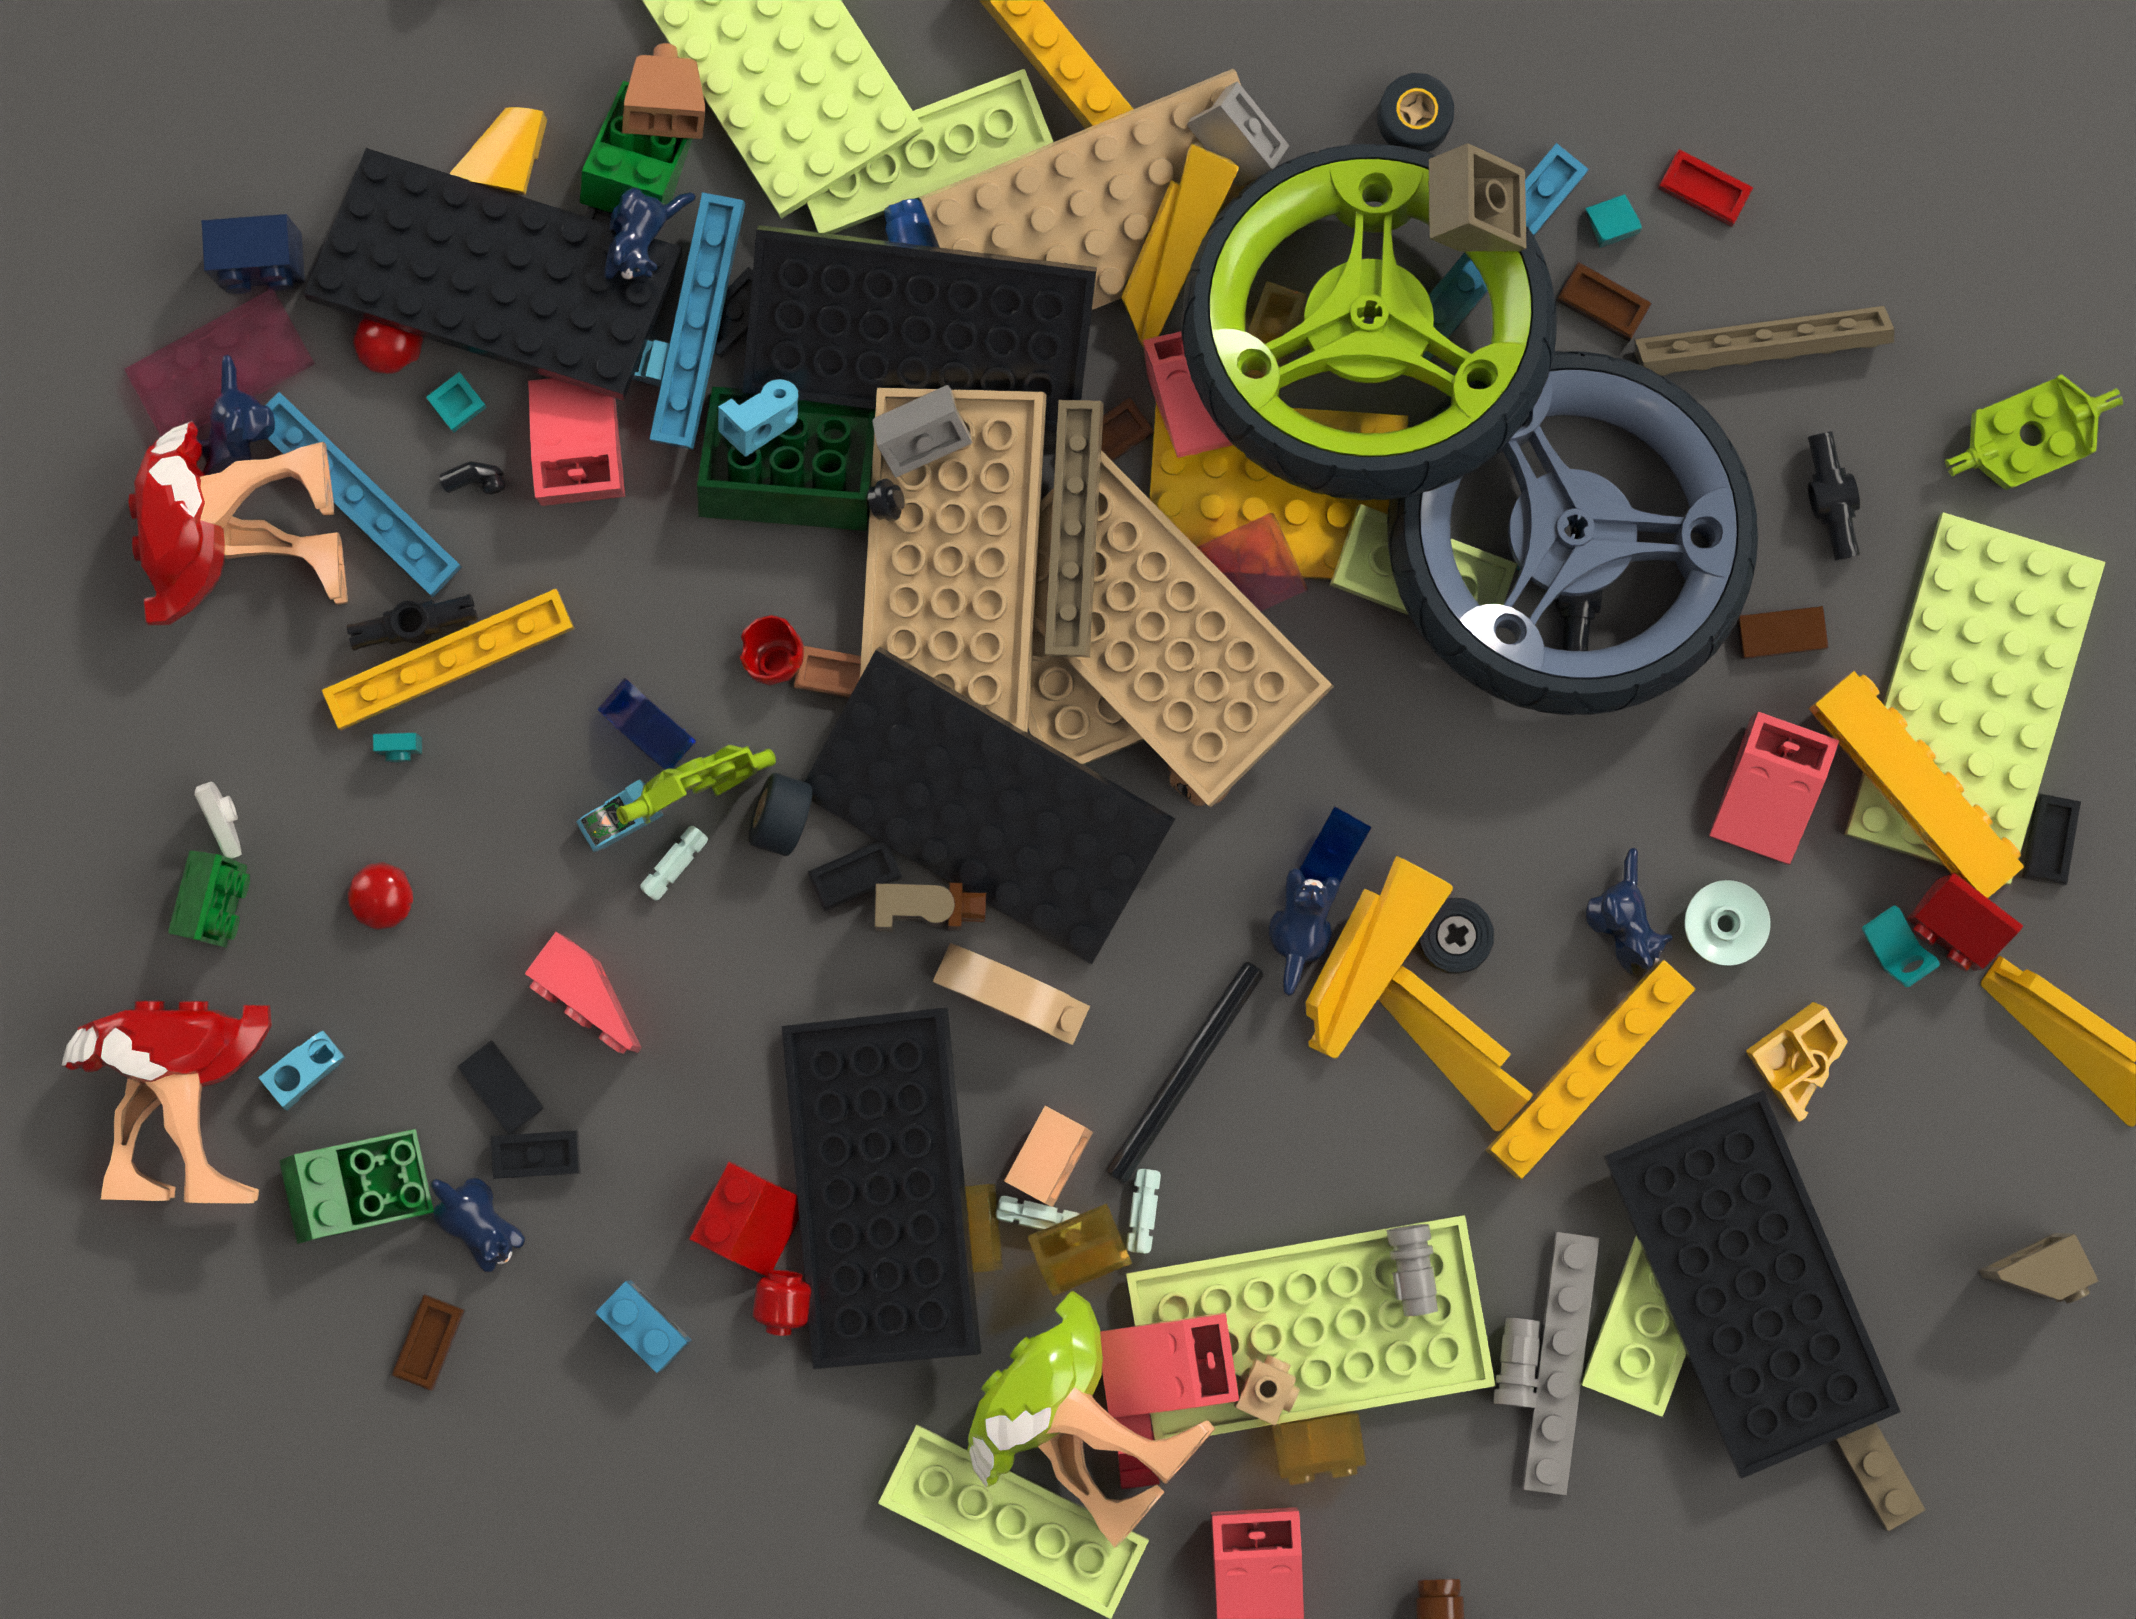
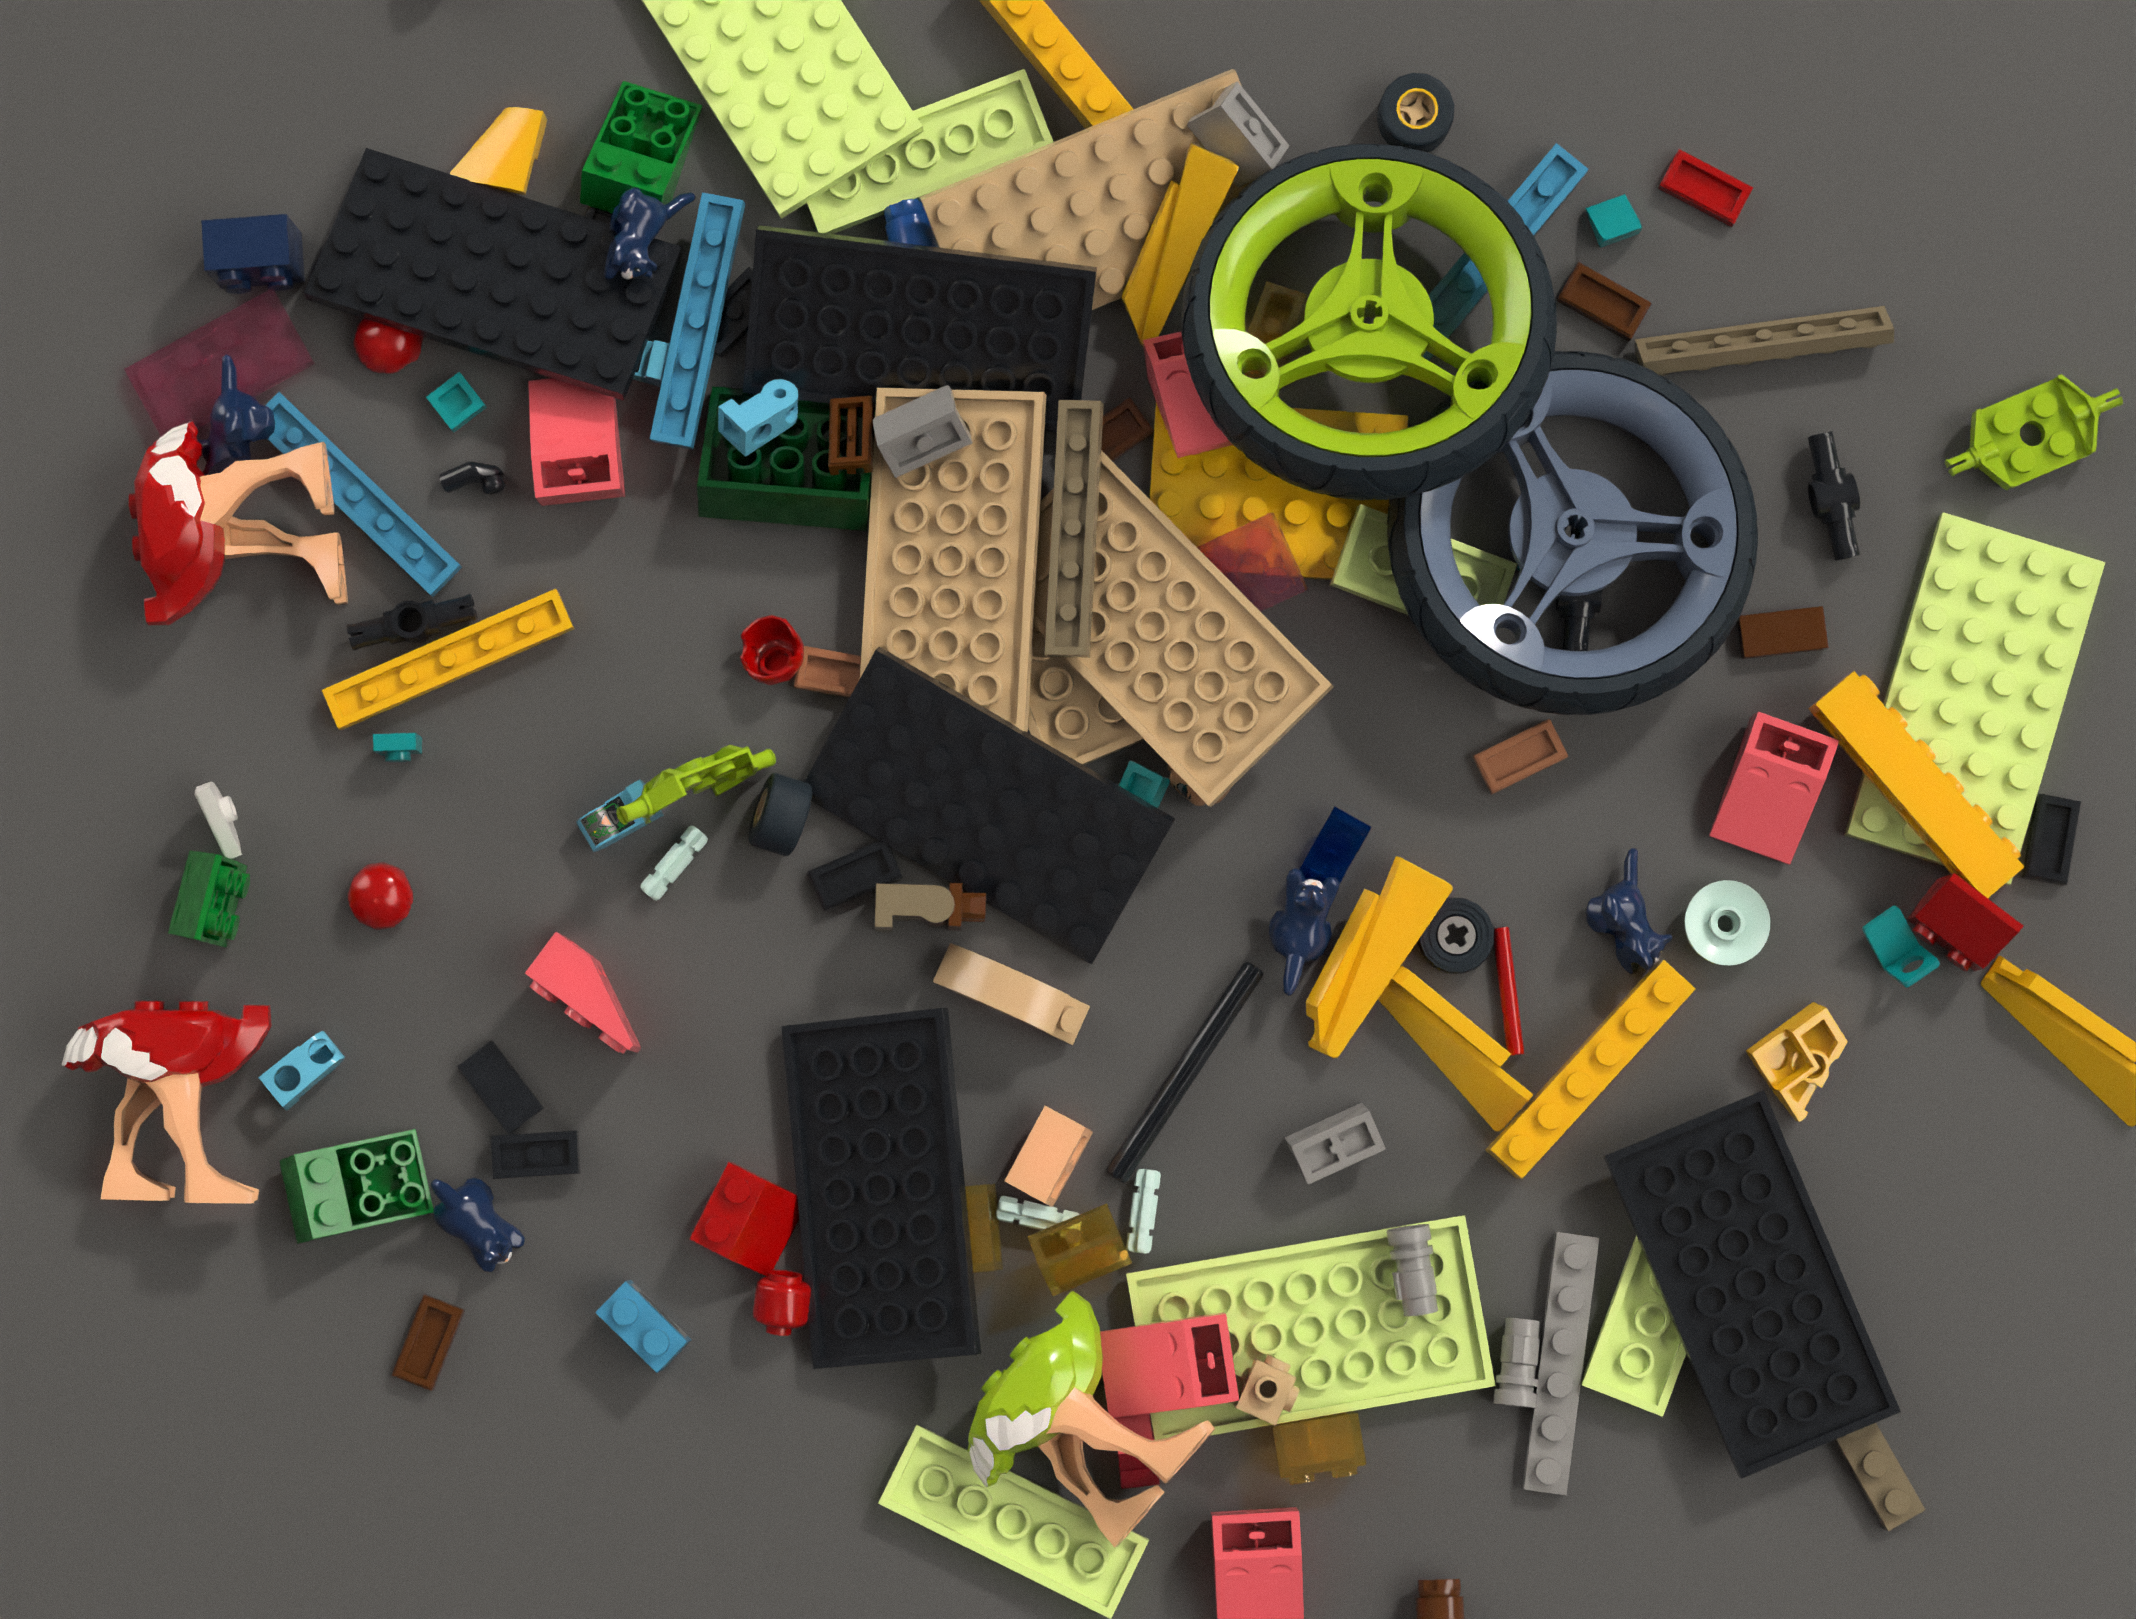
(646, 725): clear blue slope -> none
(664, 96): nougat torso -> none
(852, 461): none -> reddish brown tile
(886, 500): black plate -> none
(1144, 783): none -> teal plate
(1335, 1143): none -> light grey hinge
(1476, 201): dark tan slope -> none
(1508, 991): none -> red bar
(1520, 756): none -> nougat tile
(2046, 1269): dark tan slope -> none

